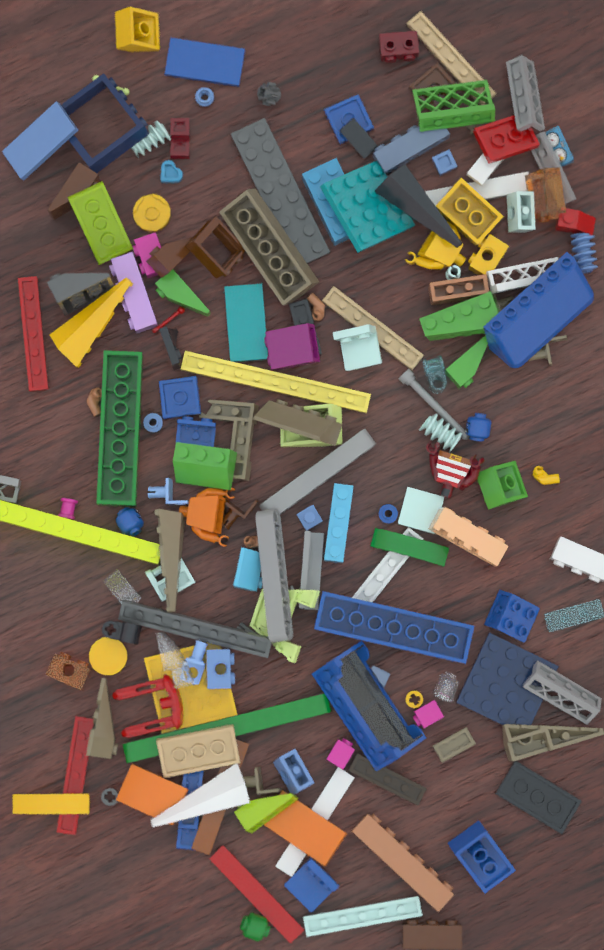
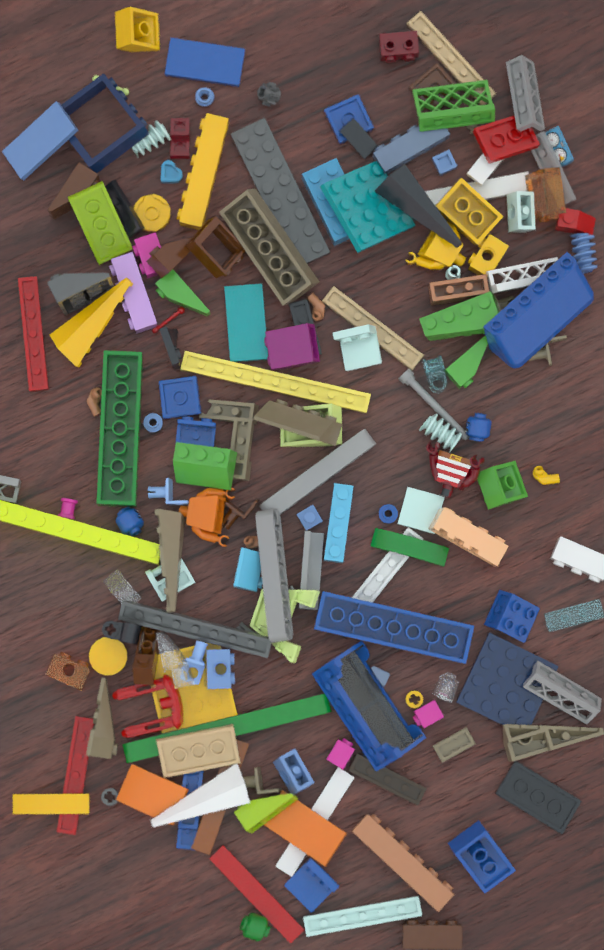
(125, 211): none -> black tile
(146, 657): none -> reddish brown slope
(204, 171): none -> yellow brick

